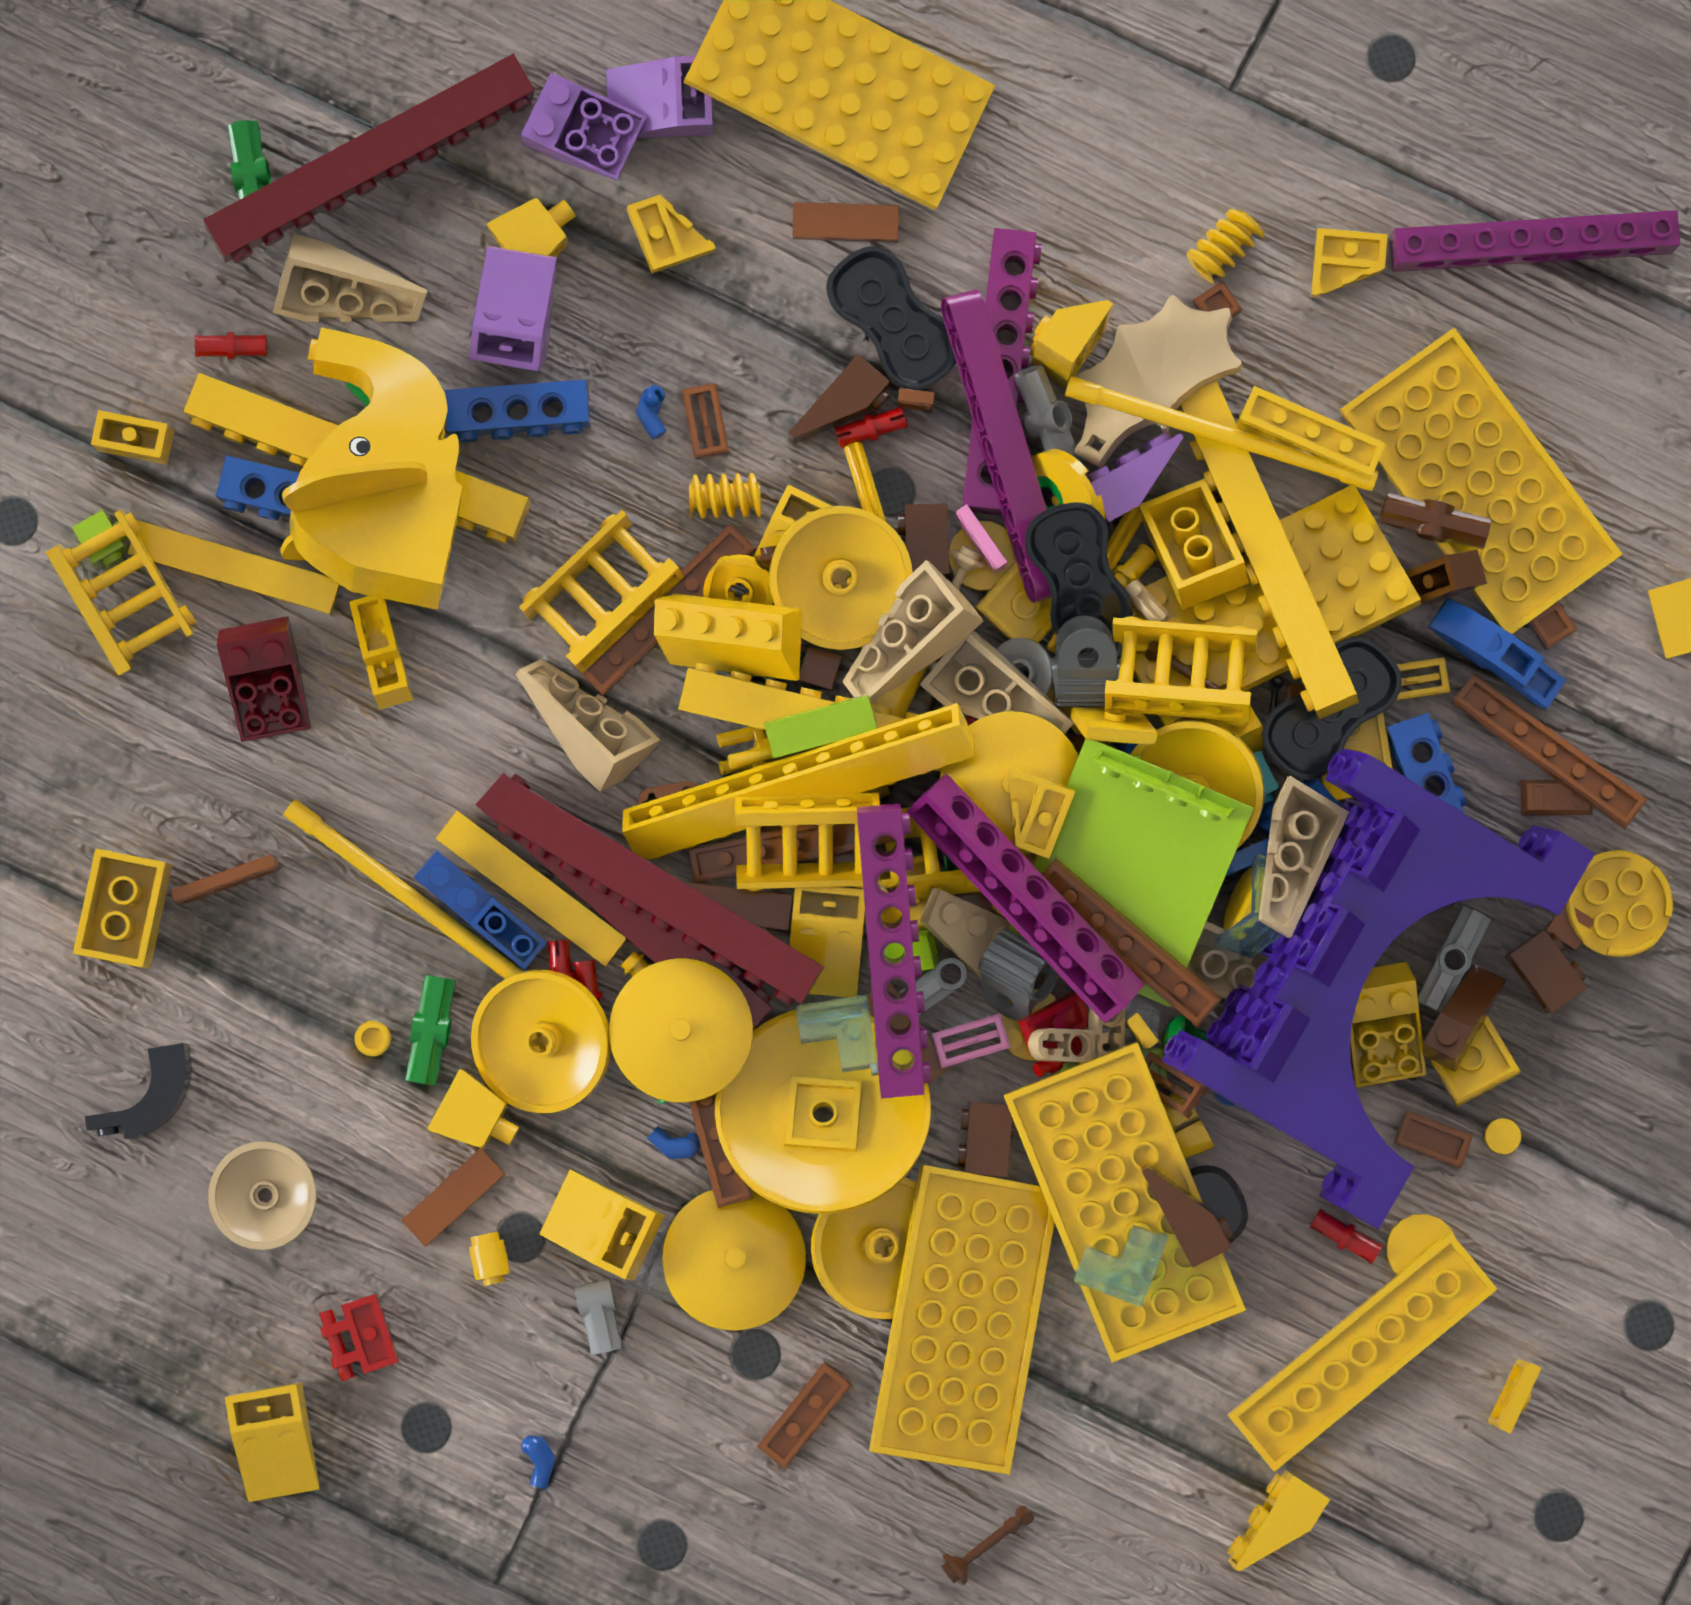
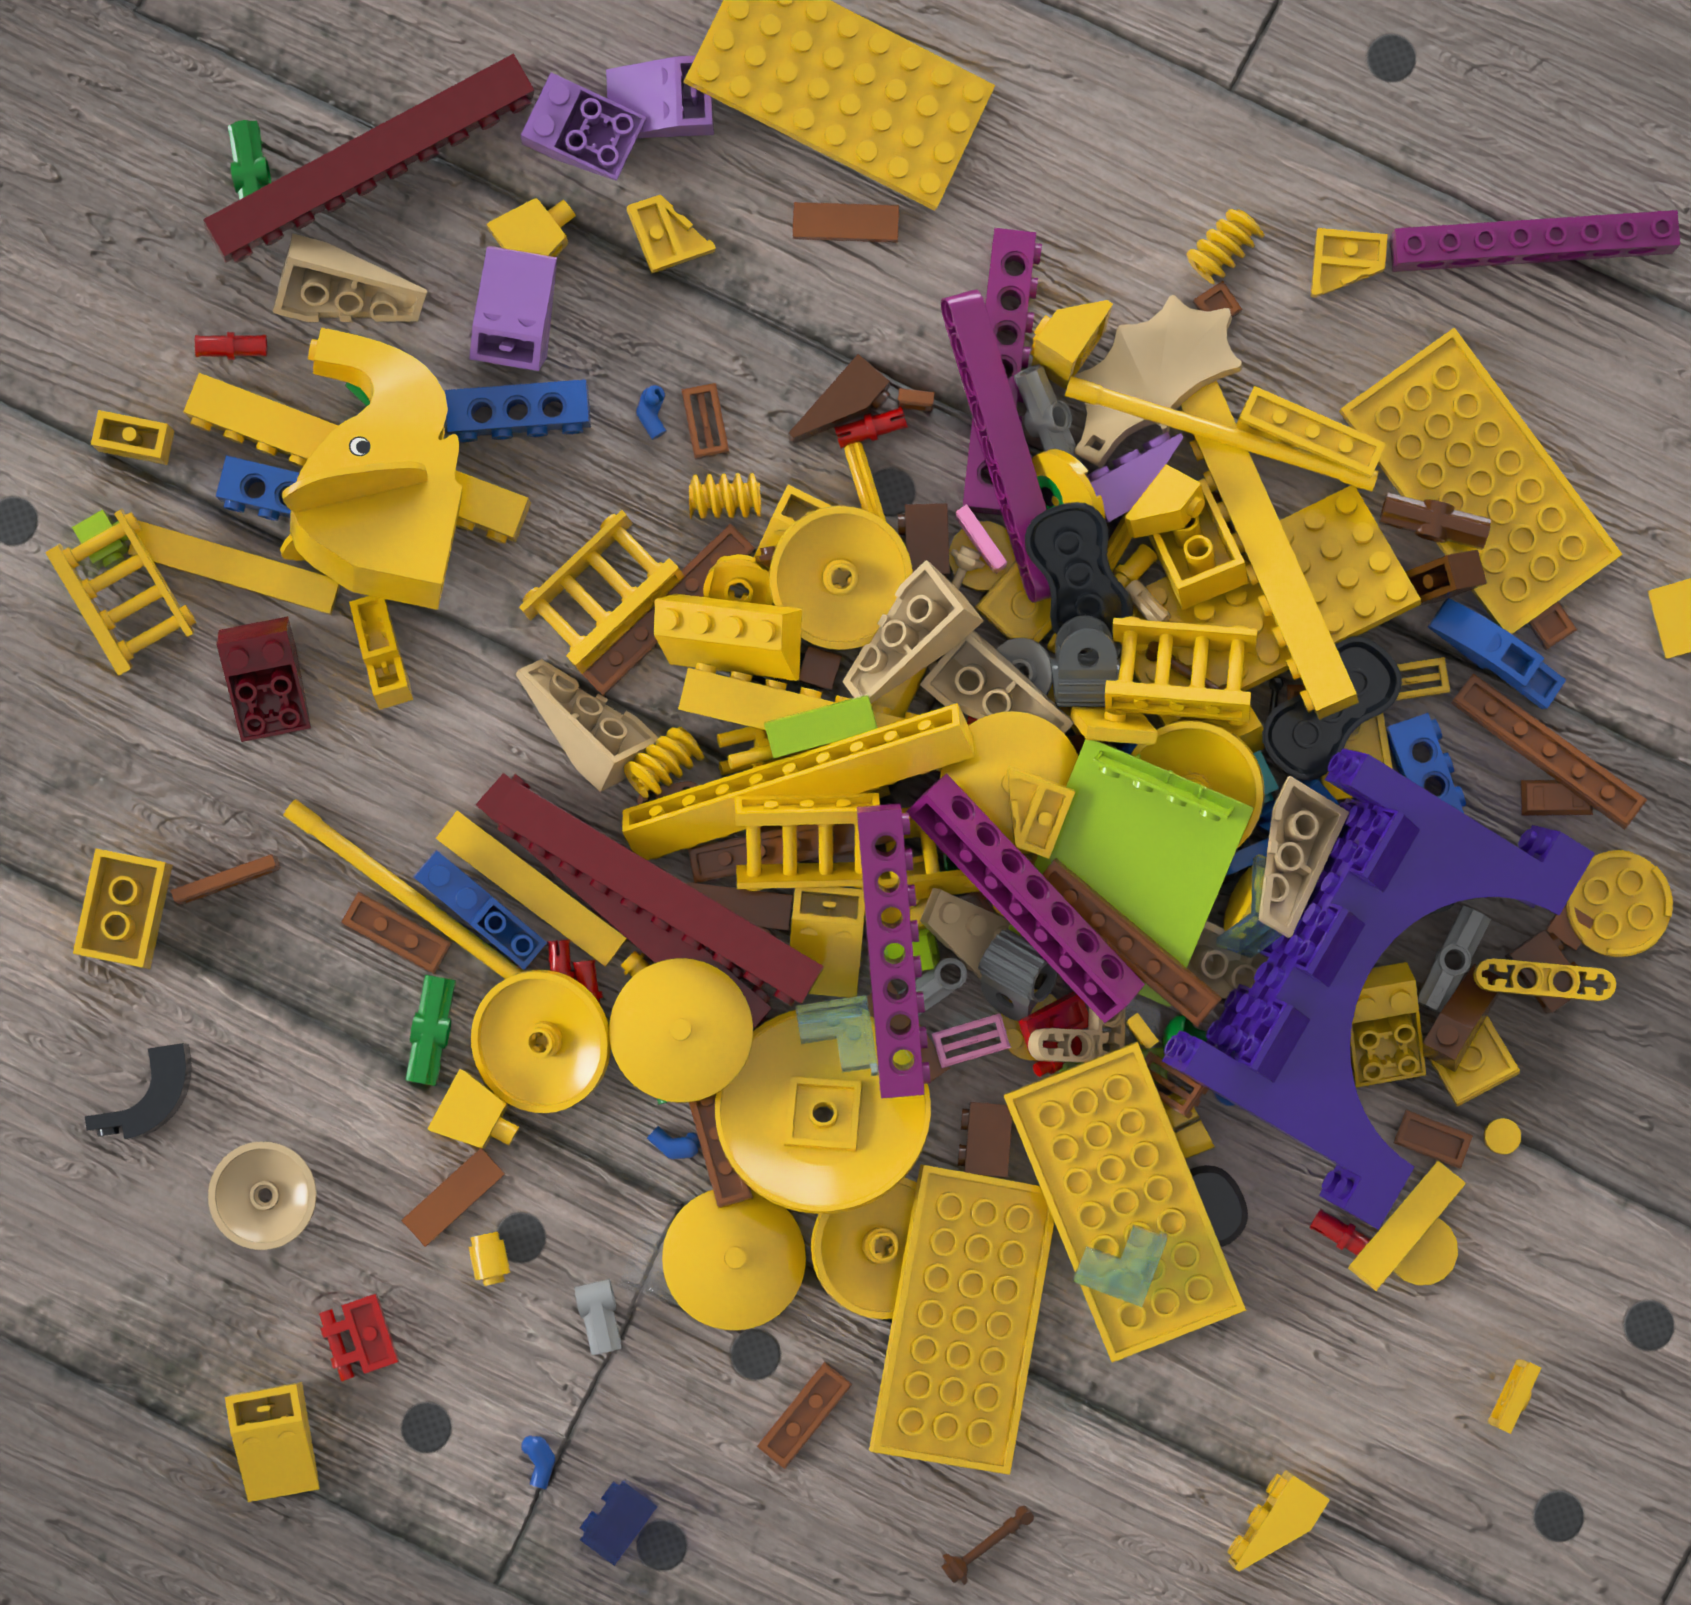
(373, 1038): yellow tile -> none
(396, 933): none -> dark orange tile
(602, 1225): yellow slope -> none
(618, 1521): none -> clear blue brick
(662, 760): none -> yellow piece
(876, 296): black plate -> none
(1166, 504): none -> yellow slope
(1192, 1221): reddish brown slope -> none
(1362, 1351): yellow plate -> none
(1407, 1225): none -> yellow tile
(1544, 984): none -> yellow beam

